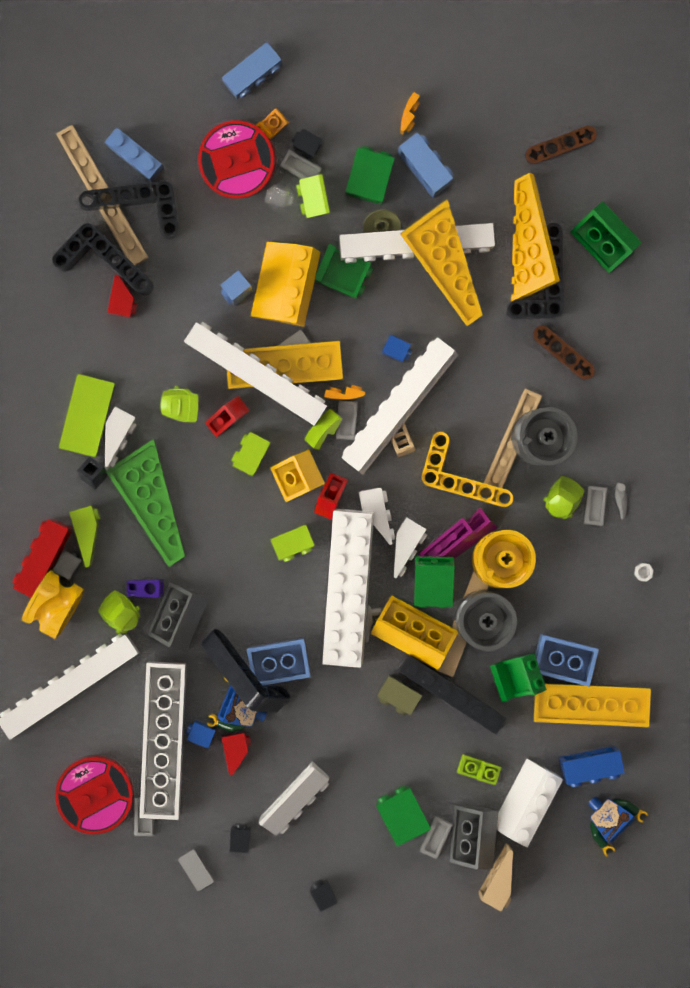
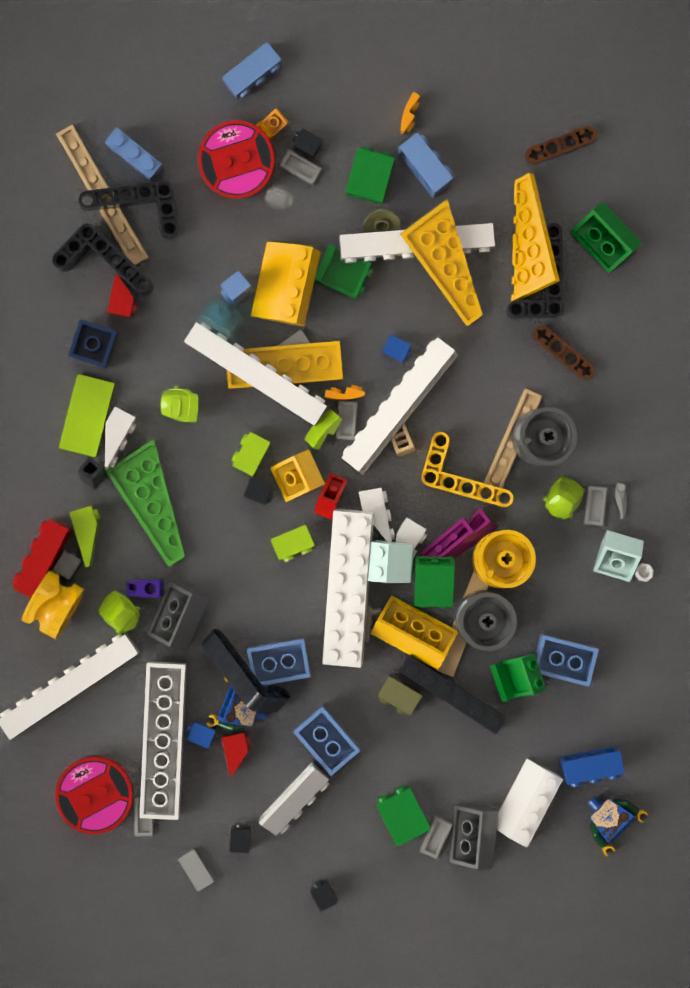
(93, 344): none -> dark blue brick
(222, 320): none -> clear light blue slope
(227, 416): red slope -> none
(258, 492): none -> black brick
(314, 196): slope -> none
(326, 740): none -> medium blue brick
(390, 562): none -> light aqua slope
(479, 769): lime slope -> none
(497, 885): tan slope -> none
(593, 705): yellow plate -> none
(618, 556): none -> light aqua slope

